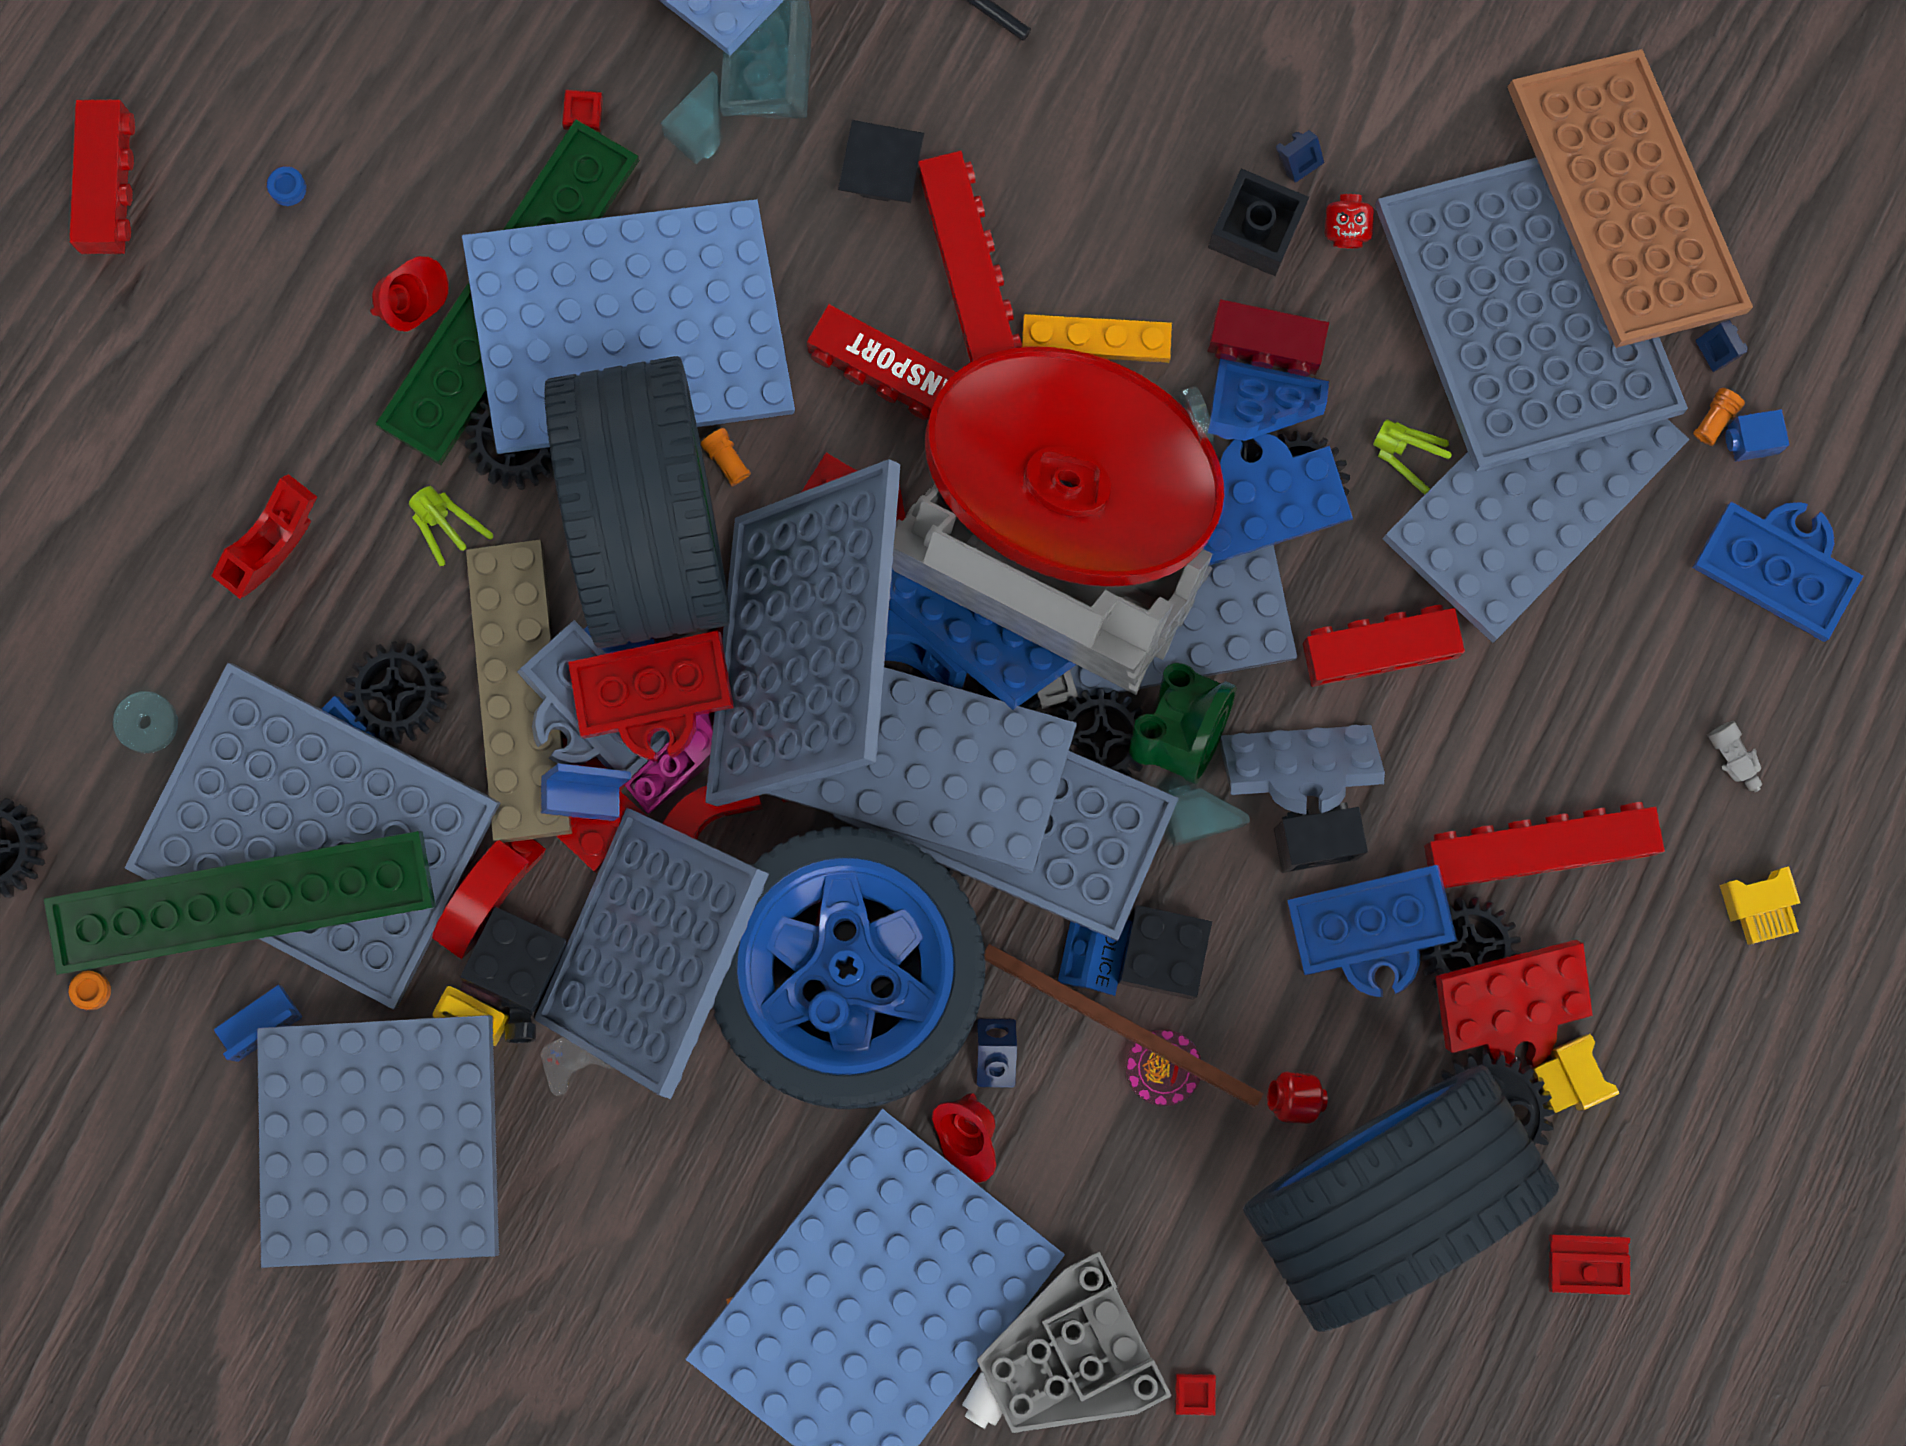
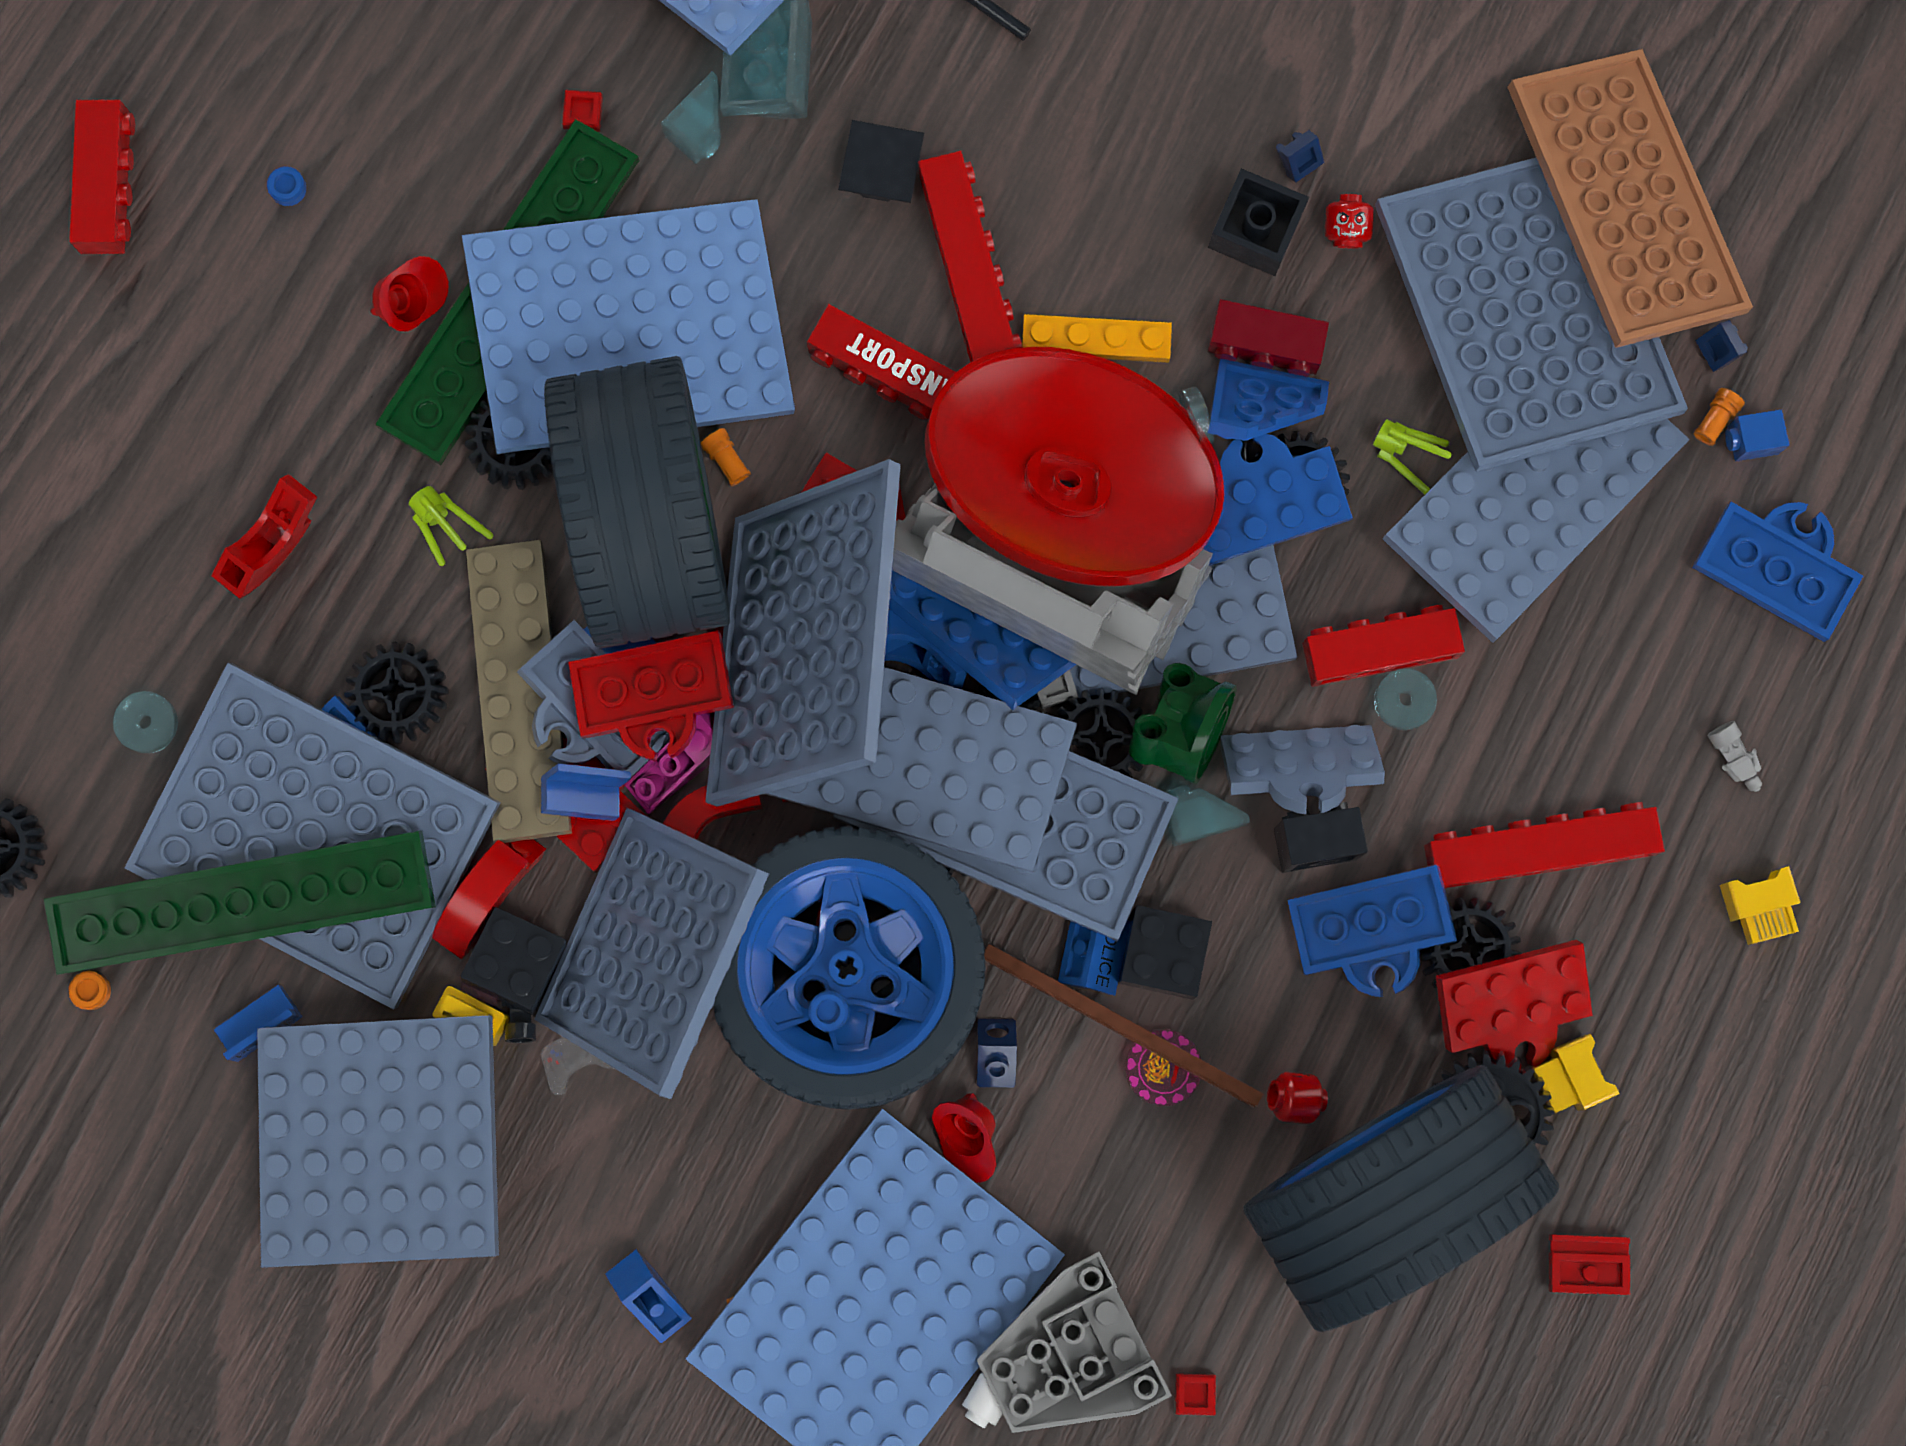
(647, 1296): none -> blue slope
(1417, 687): none -> clear light blue piece

